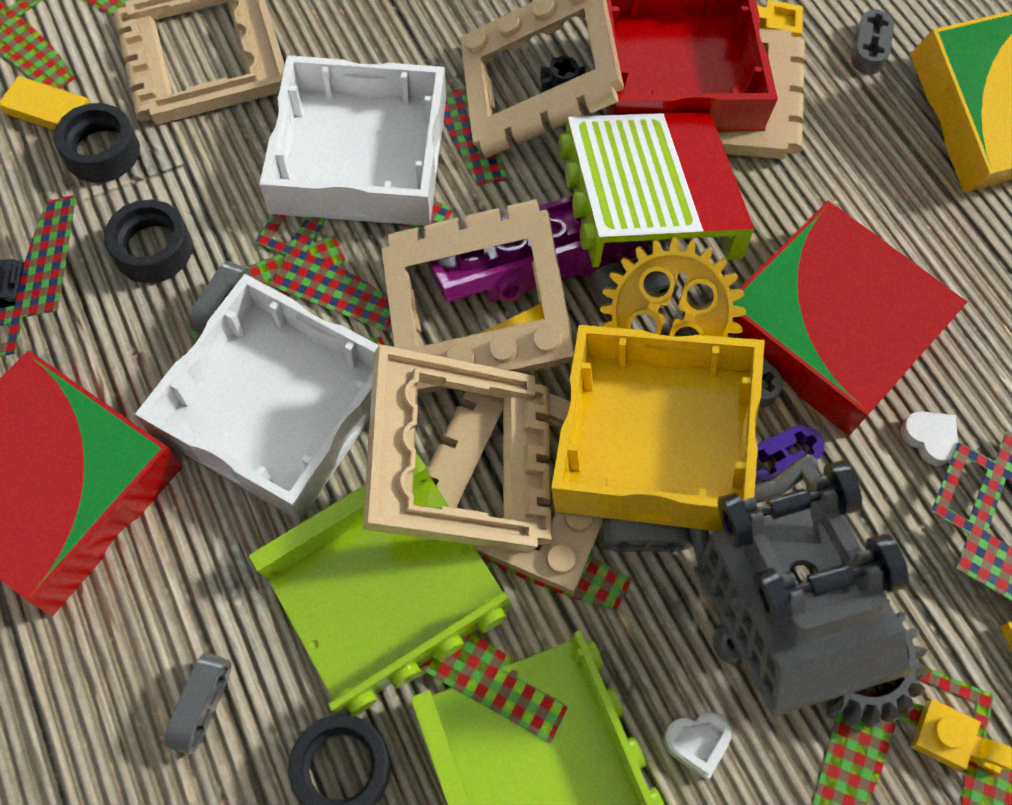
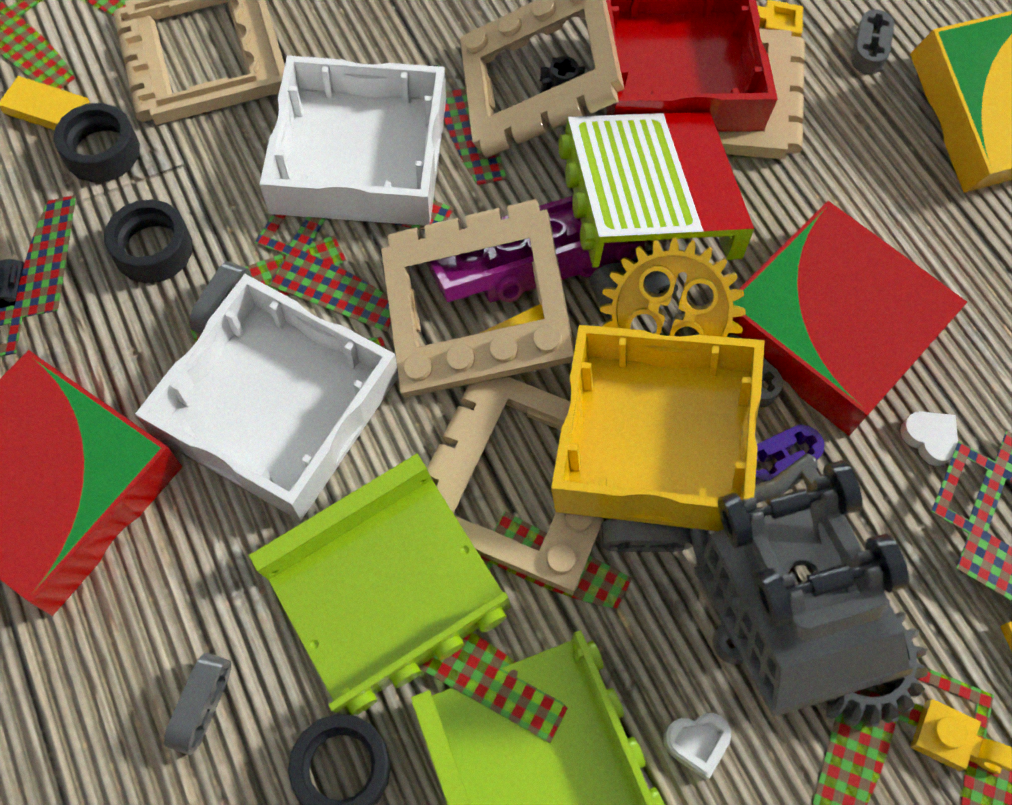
(392, 453): tan hinge -> none

